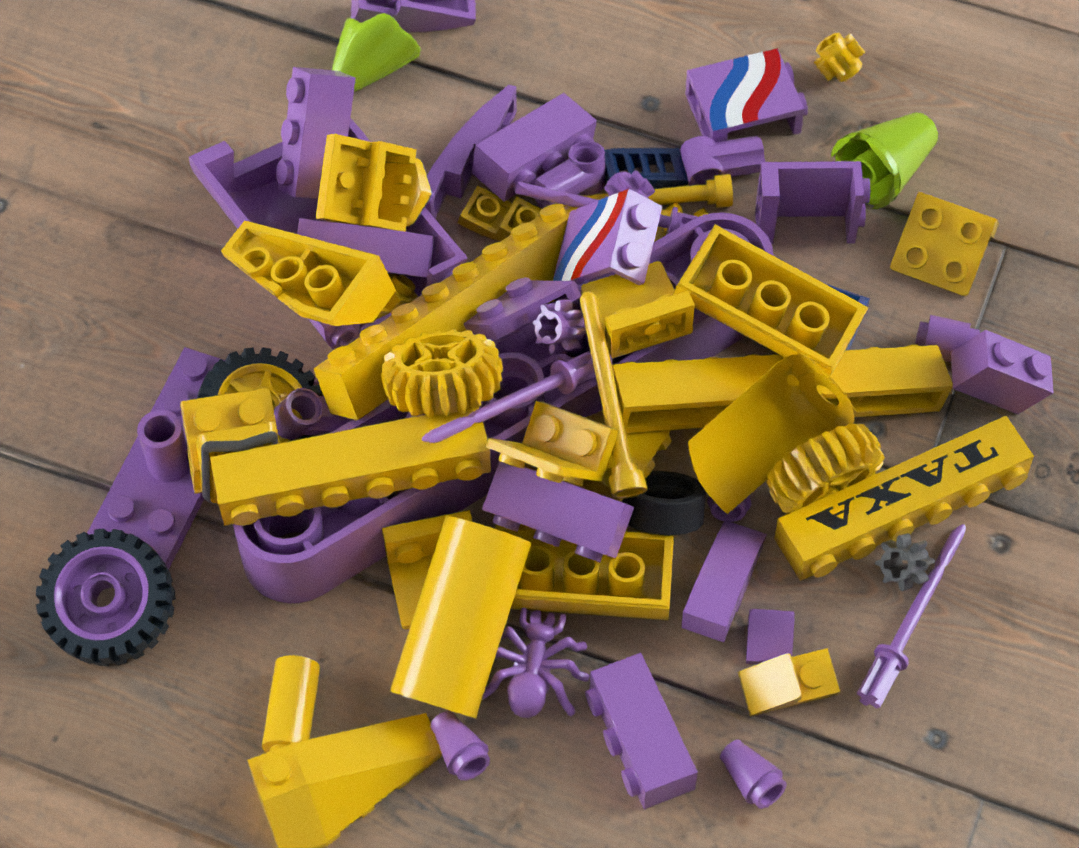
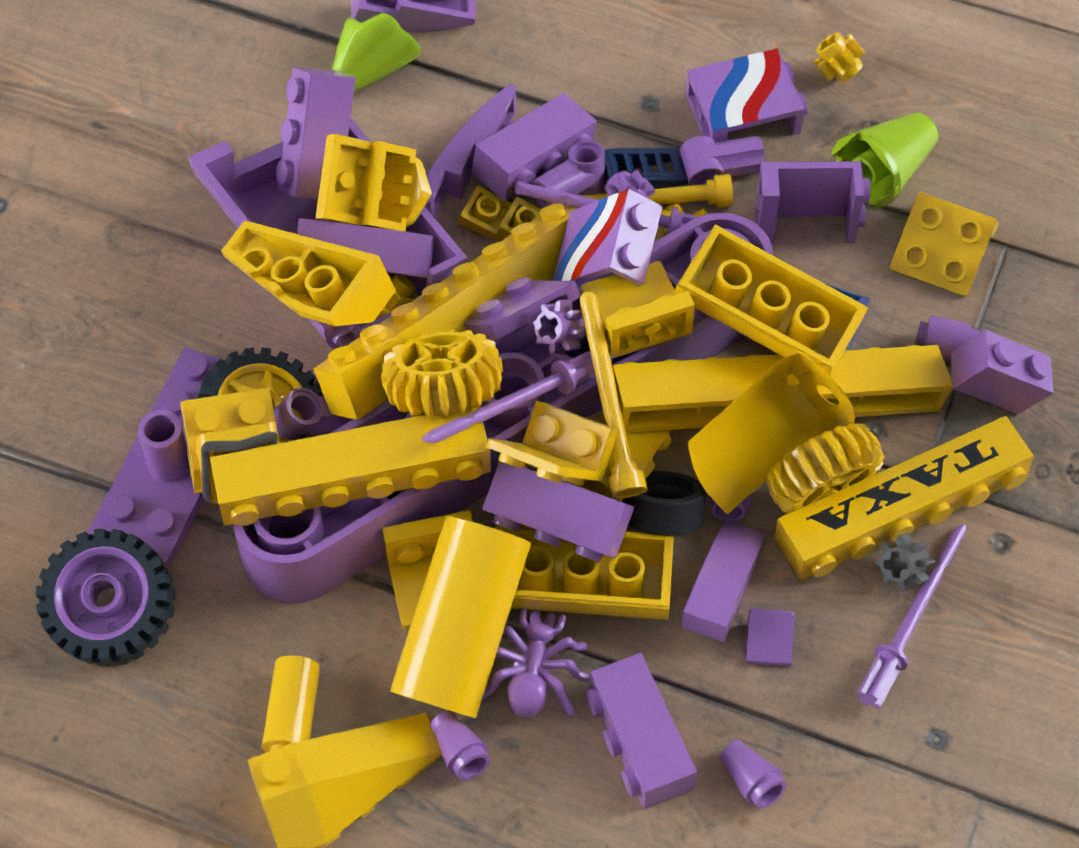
(788, 681): yellow slope -> none

